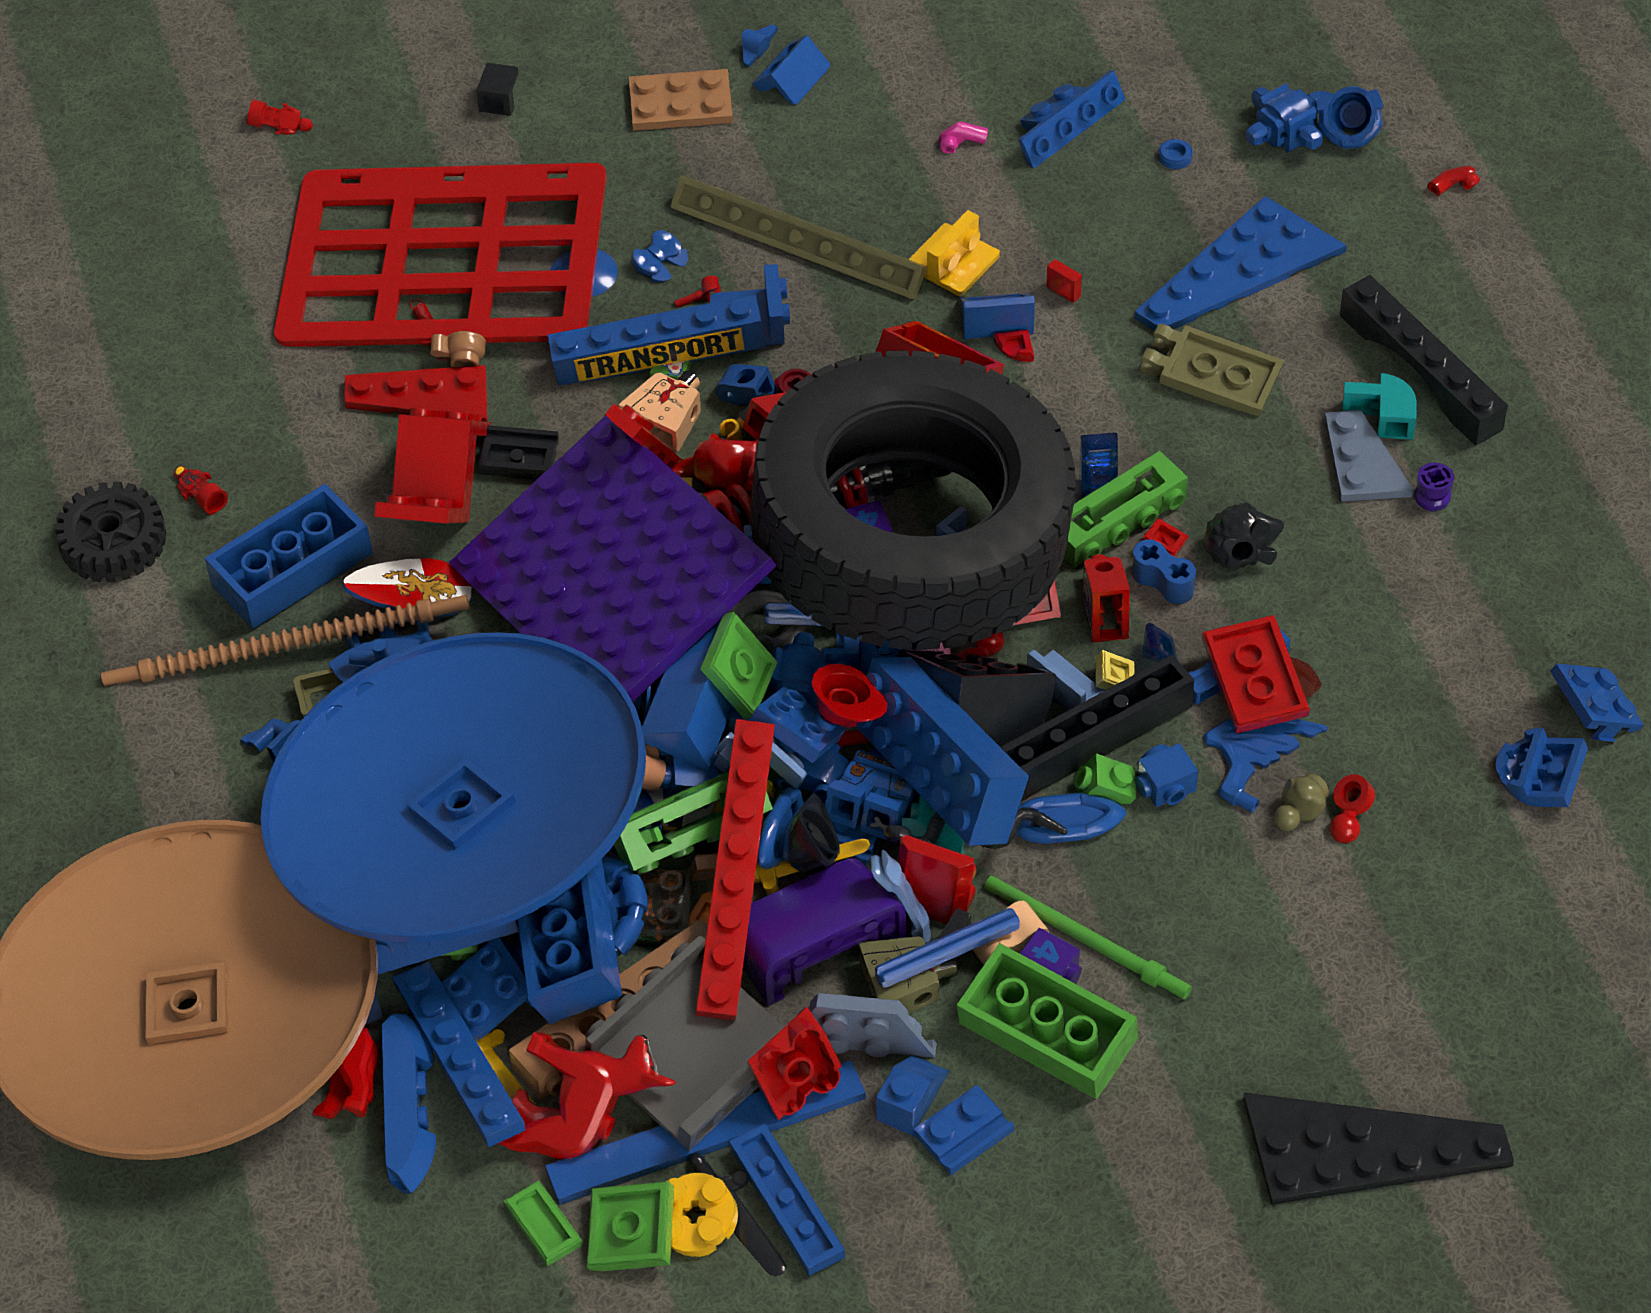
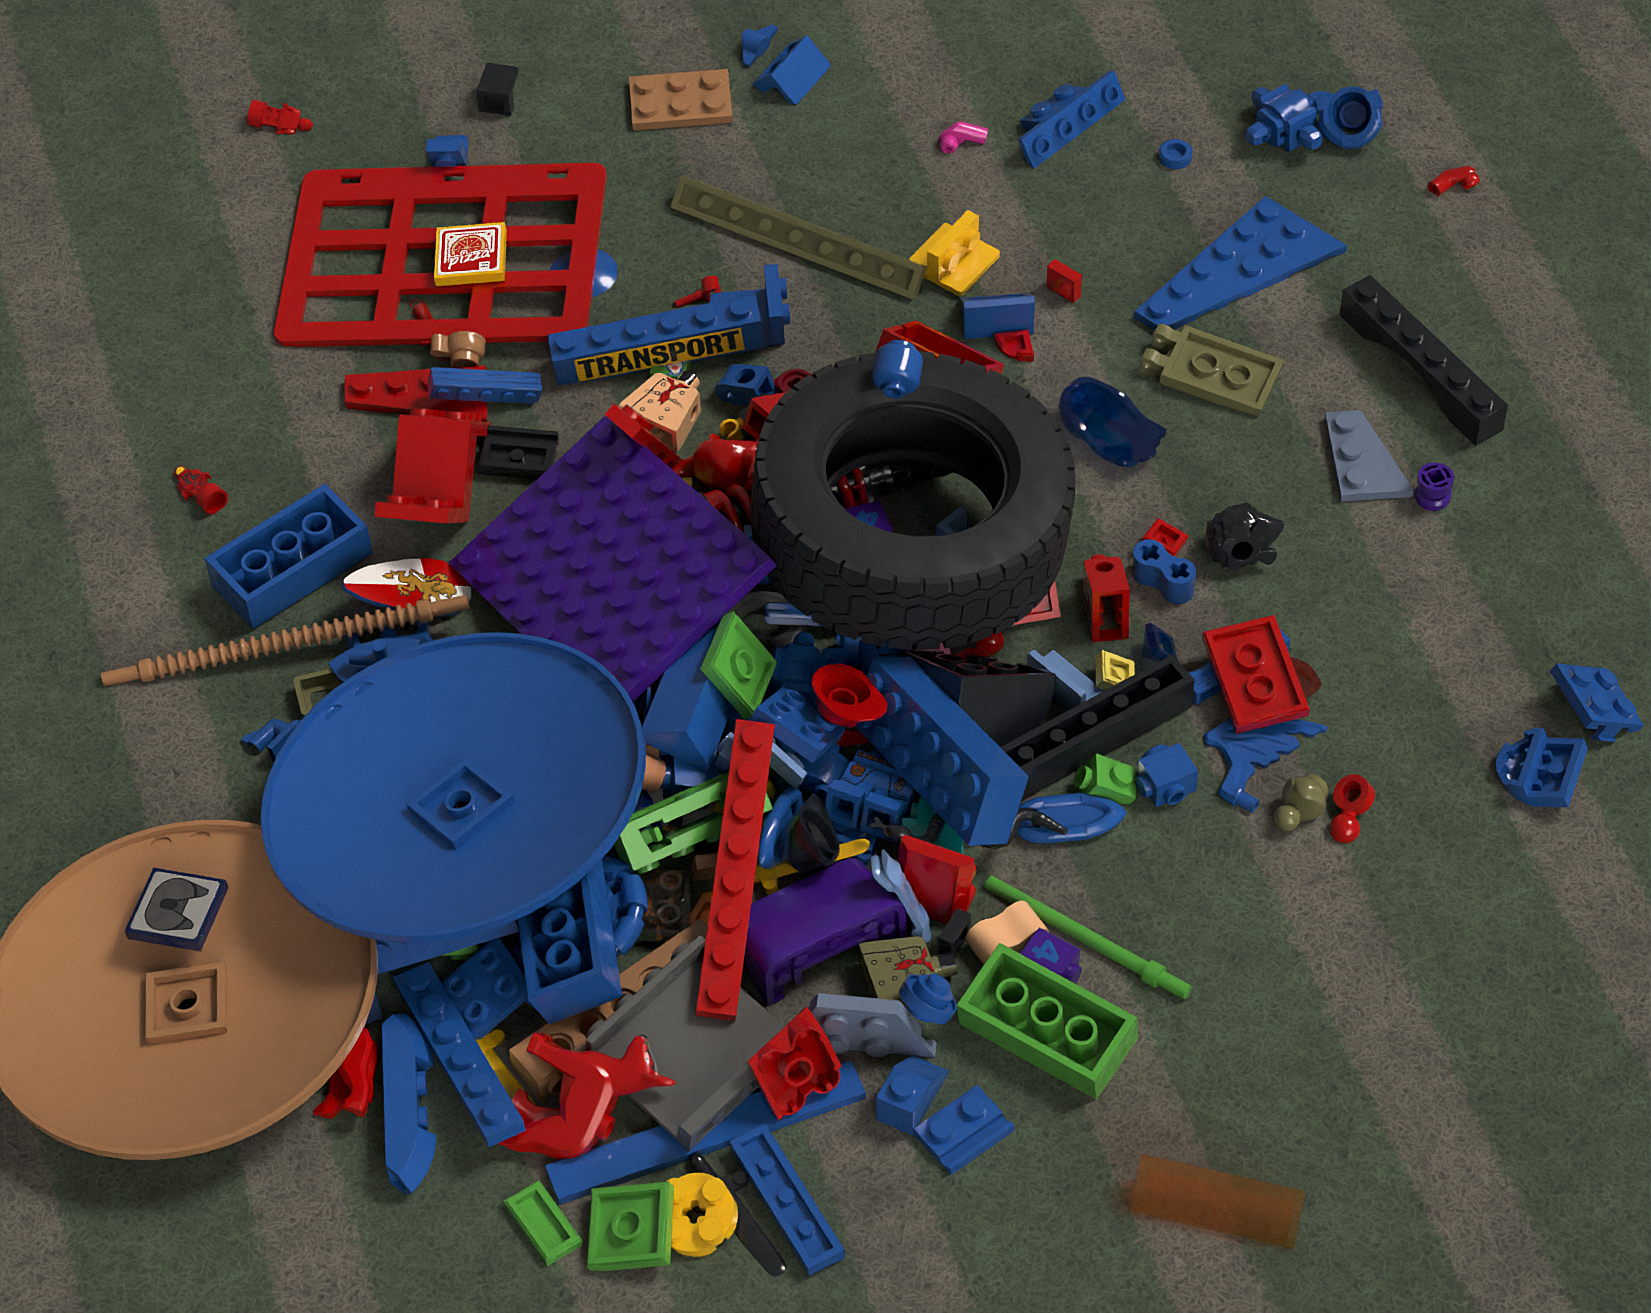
(110, 531): black wheel -> none
(176, 909): none -> tile
(448, 150): none -> blue bracket
(470, 254): none -> tile
(484, 385): none -> blue piece
(663, 247): blue piece -> none
(897, 369): none -> blue head
(928, 998): none -> blue plate
(947, 947): blue axle -> none
(1097, 467): clear blue slope -> none
(1109, 422): none -> clear blue hair
(1120, 511): bright green brick -> none
(1218, 1201): none -> clear orange brick
(1339, 1149): black wing -> none
(1389, 400): teal brick -> none

